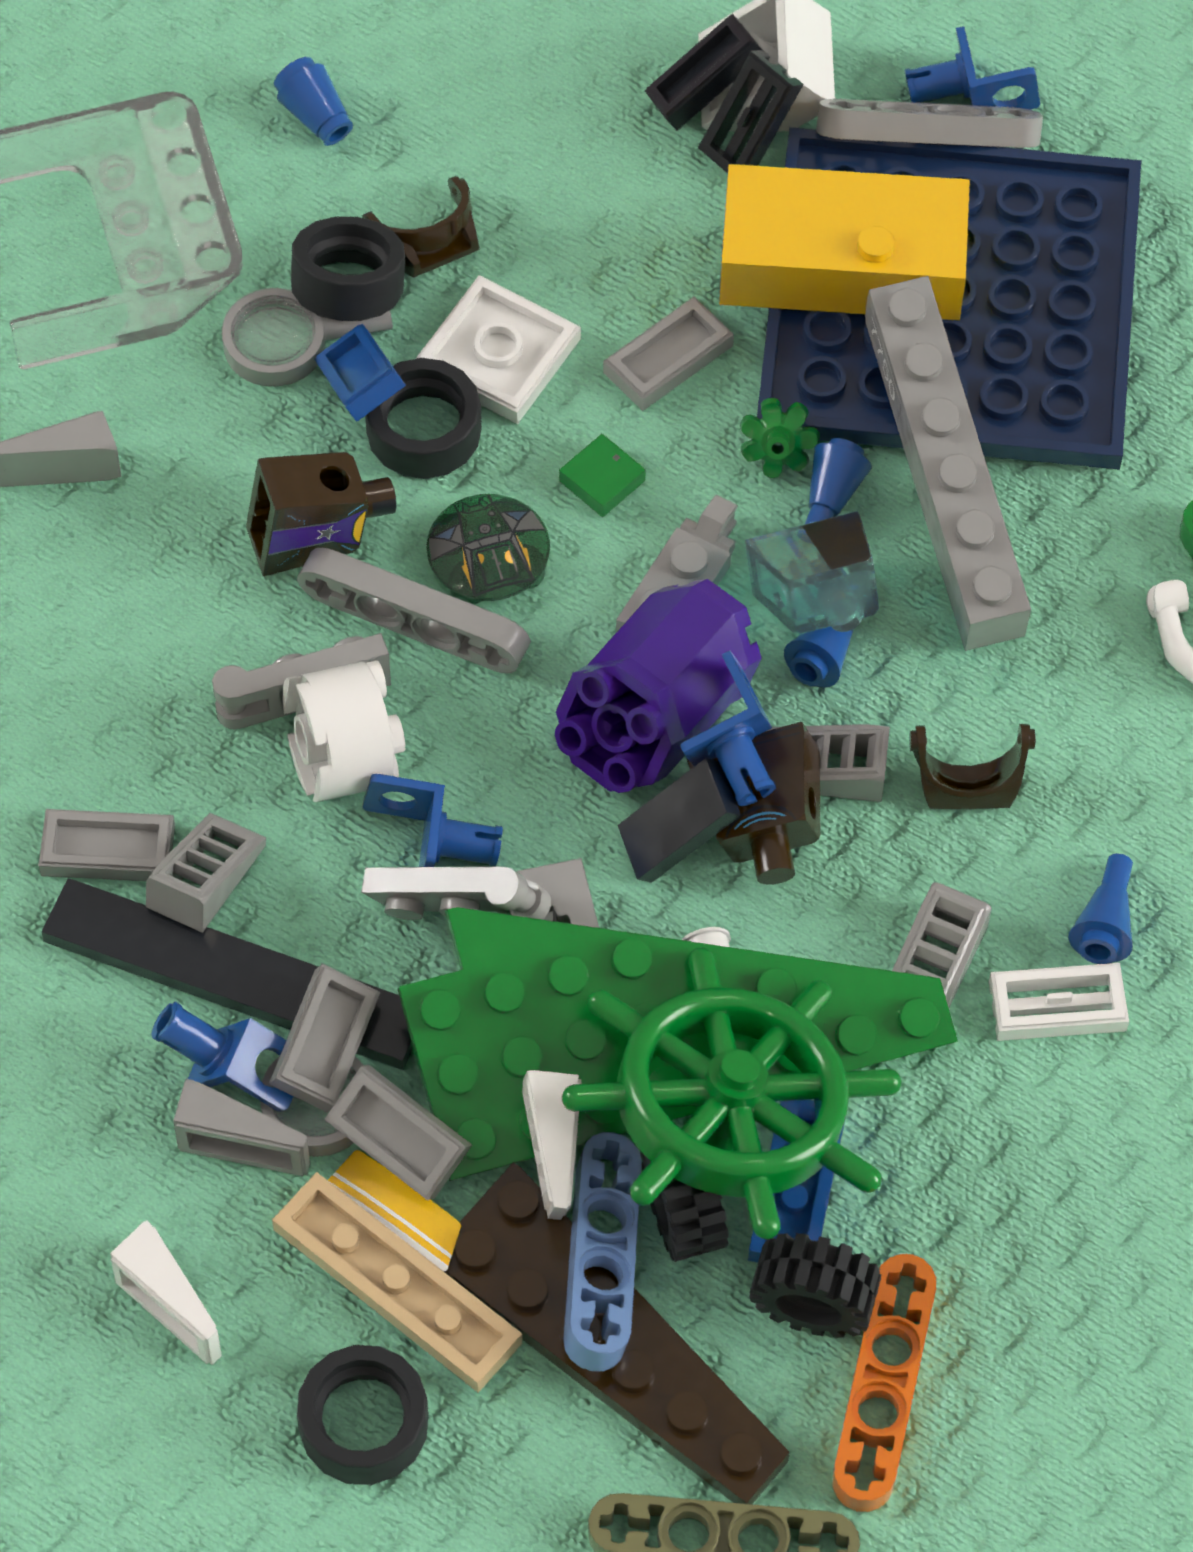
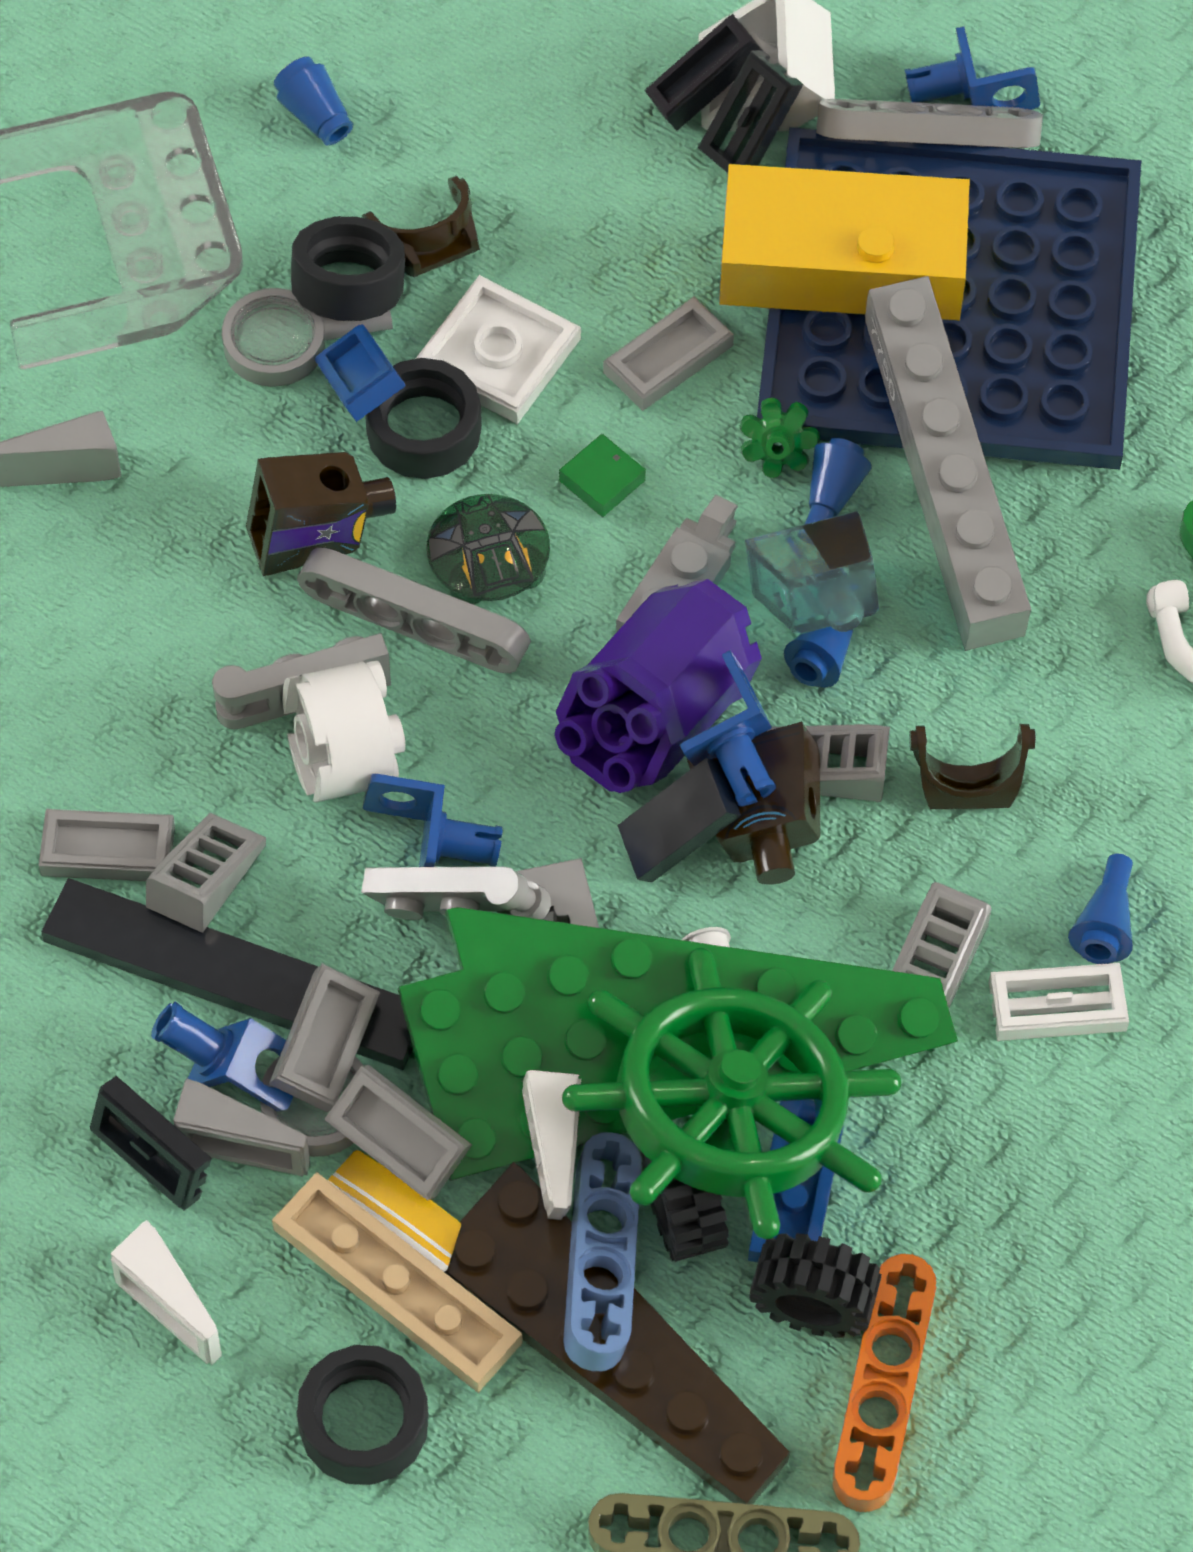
(149, 1143): none -> black tile

